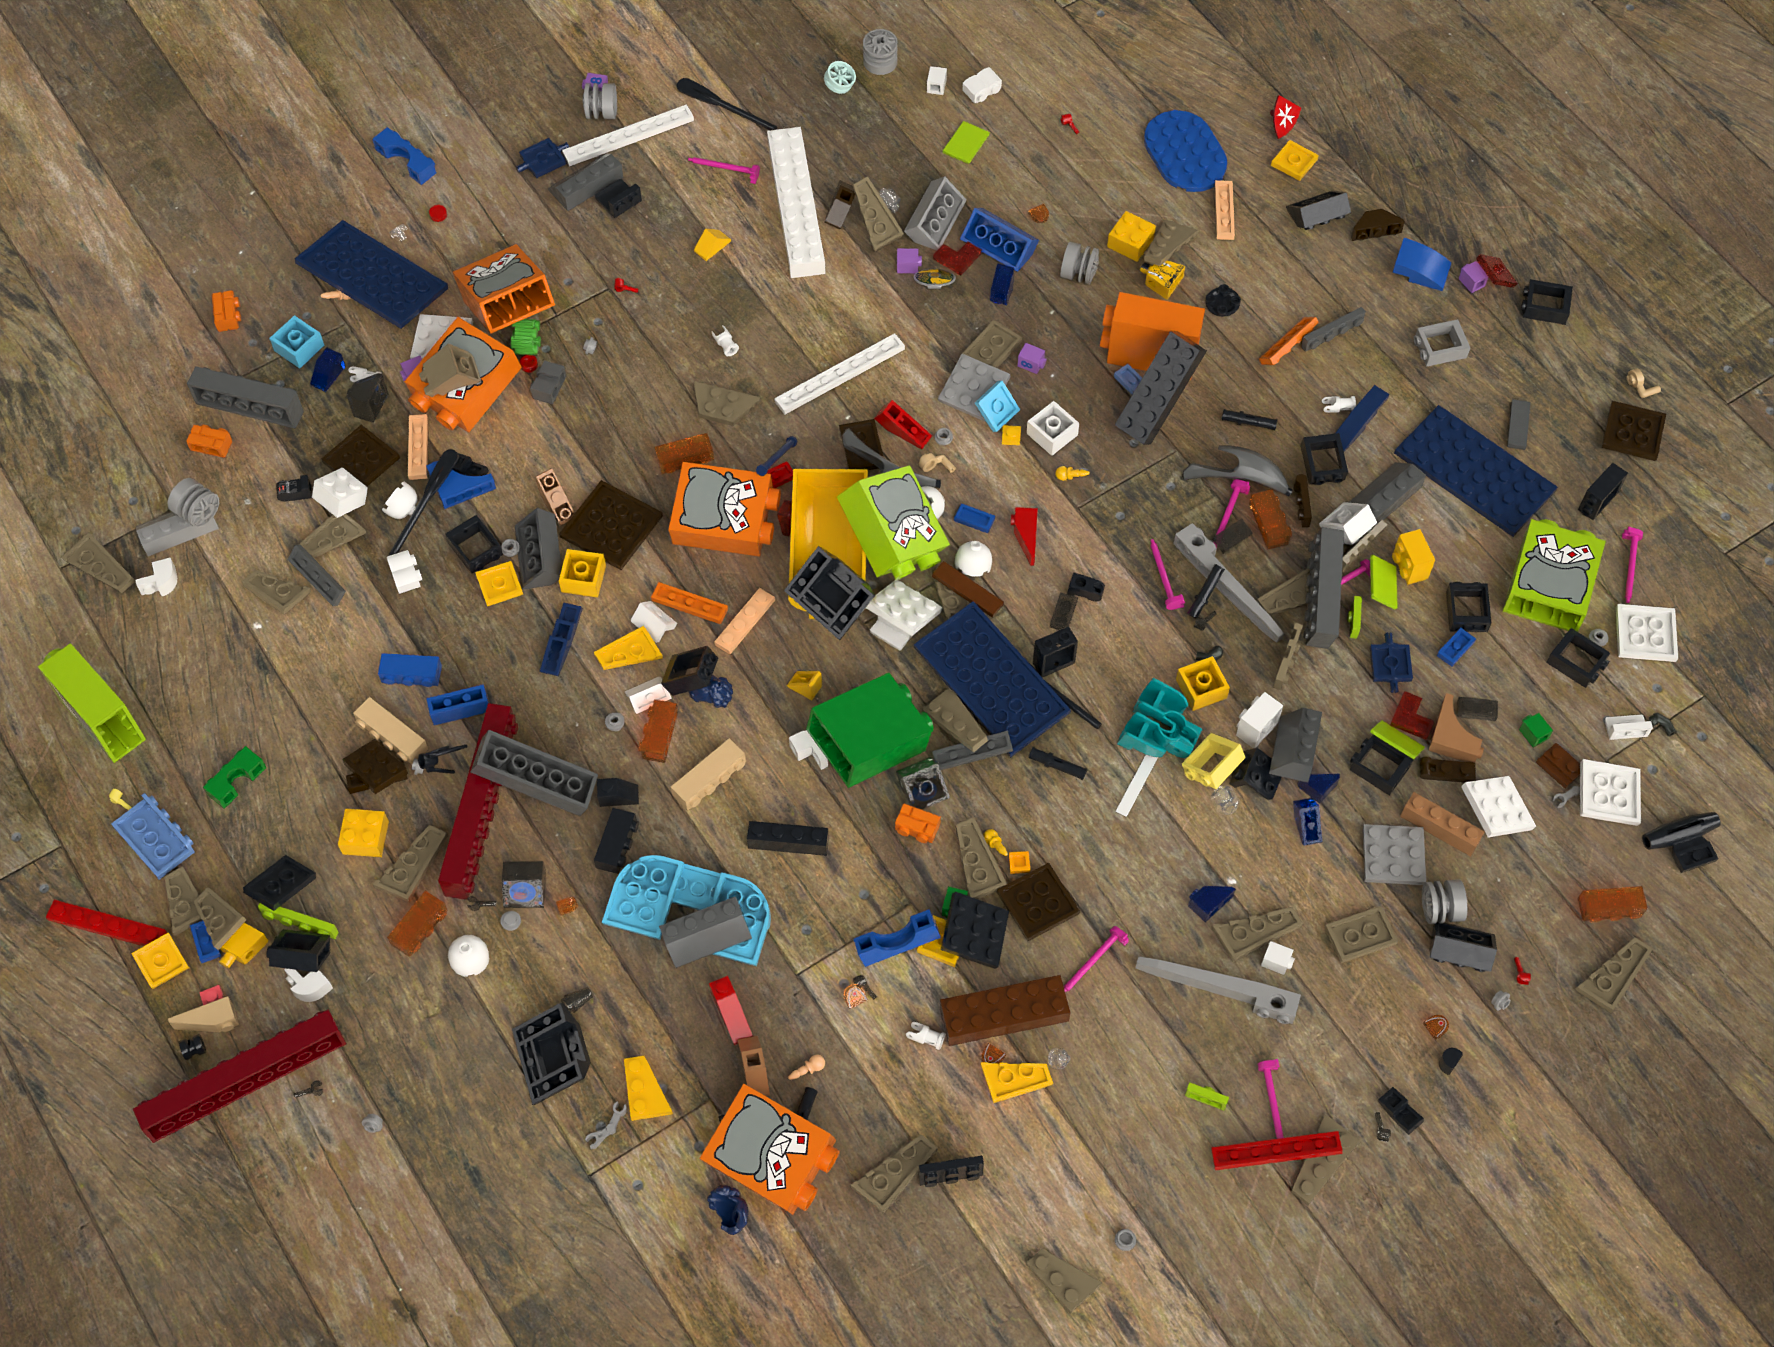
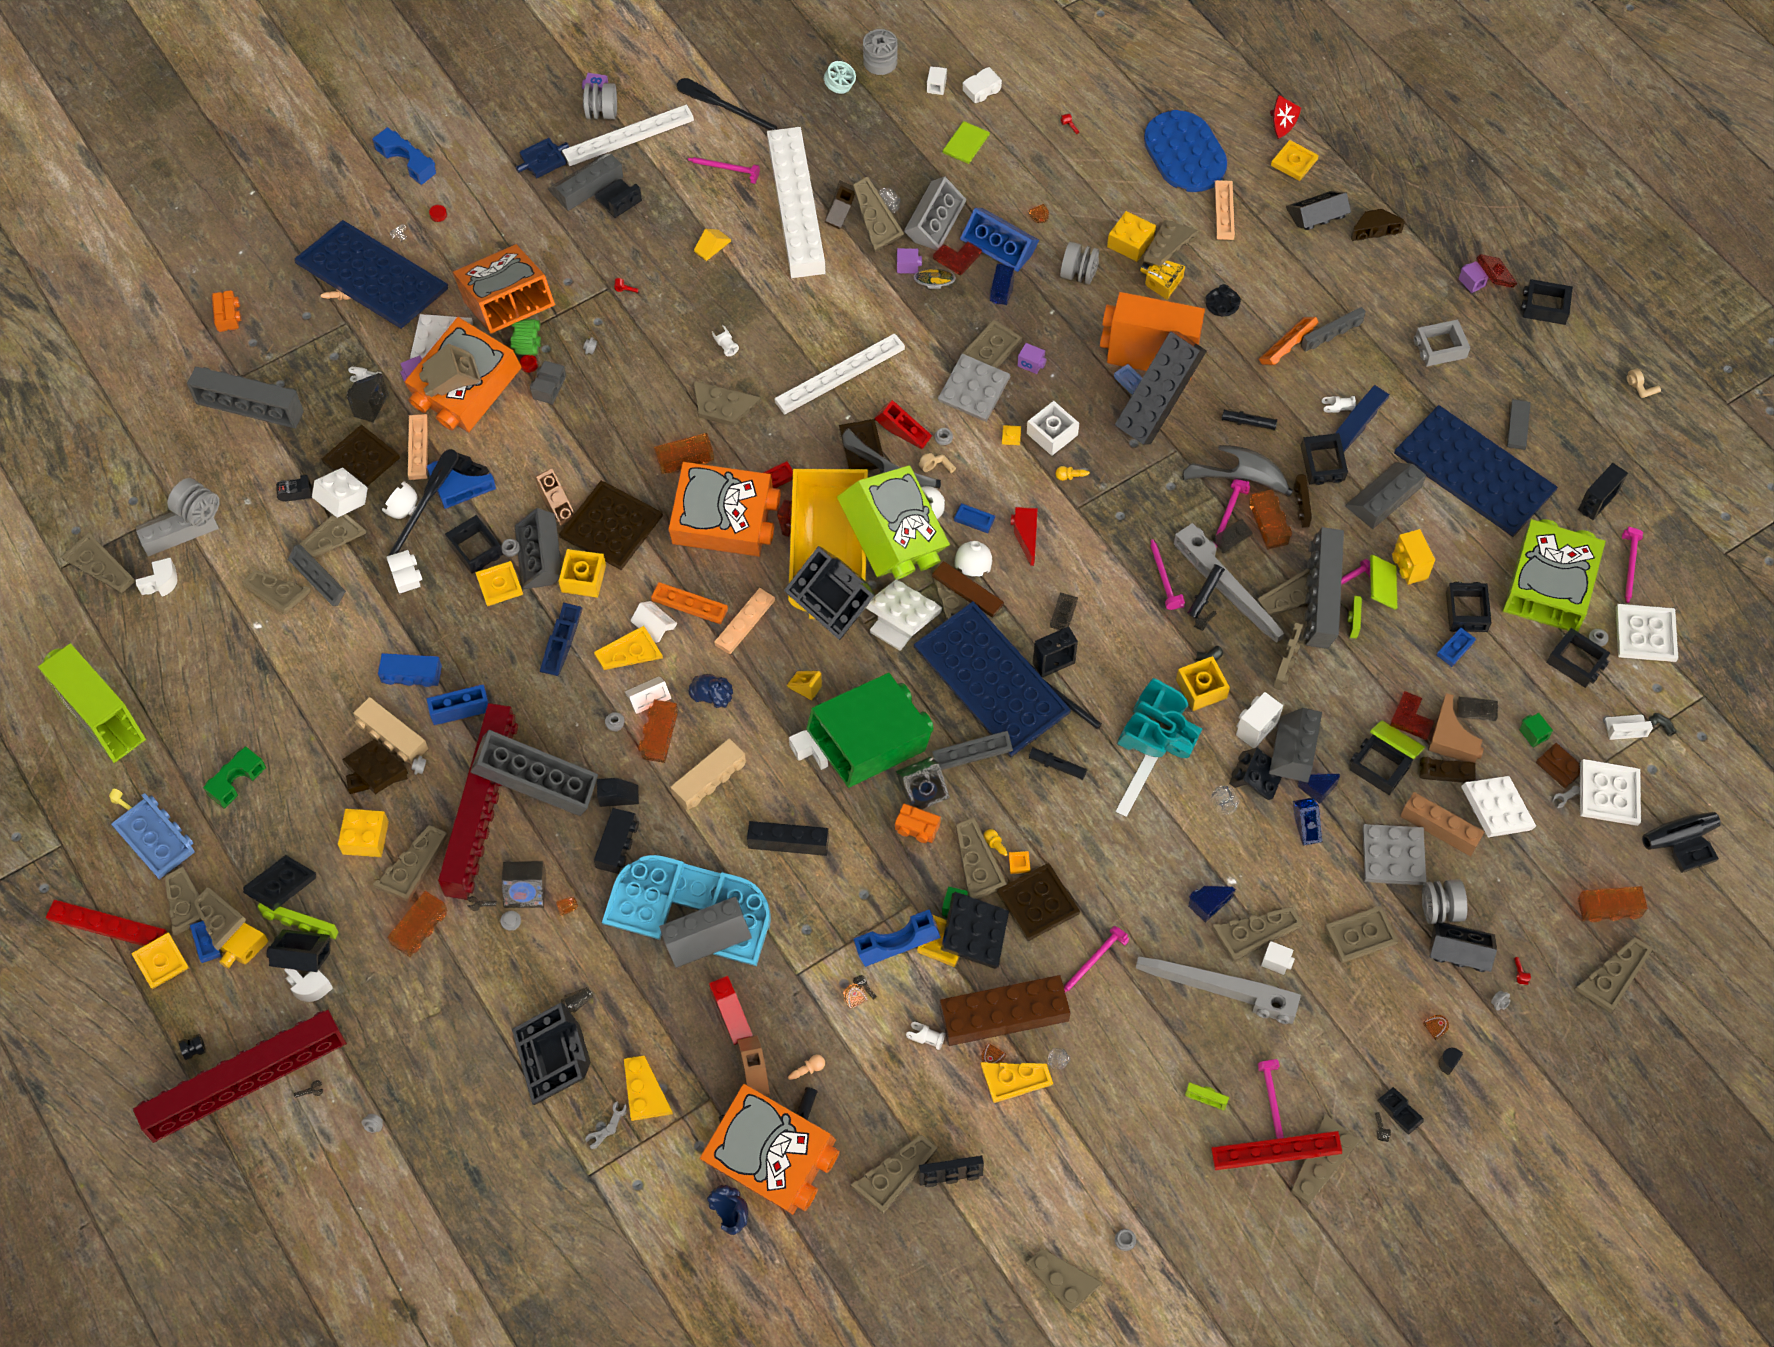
(209, 440): orange brick -> none
(211, 994): coral plate -> none
(212, 1017): tan slope -> none
(297, 341): medium azure brick -> none
(327, 369): clear blue slope -> none
(430, 759): black plant -> none
(468, 955): white cylinder -> none
(675, 677): black window -> none
(763, 468): dark blue bar -> none
(956, 720): dark tan wing -> none
(997, 406): medium azure plate -> none
(1086, 587): black leg -> none
(1211, 745): light yellow window -> none
(1353, 519): white brick -> none
(1364, 541): dark tan wing -> none
(1391, 662): dark blue plate -> none
(1422, 265): blue slope -> none
(1633, 430): dark brown plate -> none

